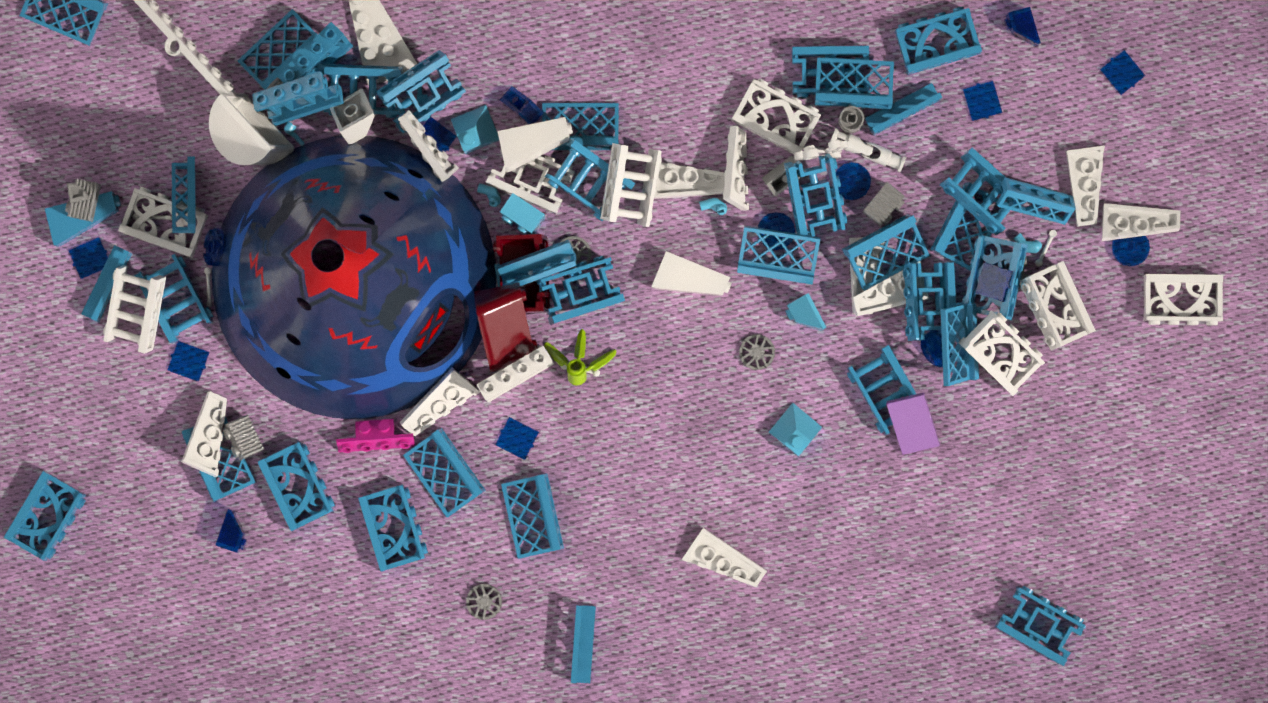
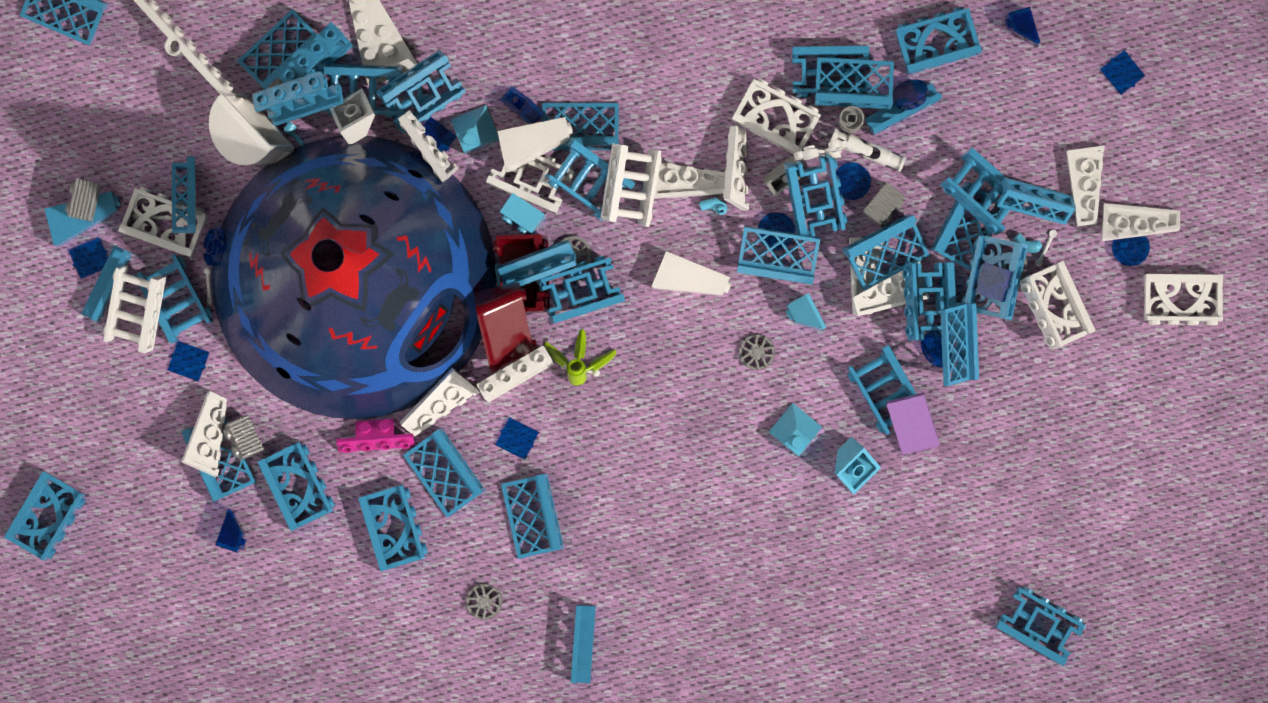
(76, 193): light grey tile -> none
(492, 194): medium azure arm -> none
(716, 555): white wing -> none
(854, 465): none -> medium azure slope
(910, 94): none -> clear blue tile
(977, 352): white fence -> none
(982, 100): clear blue piece -> none

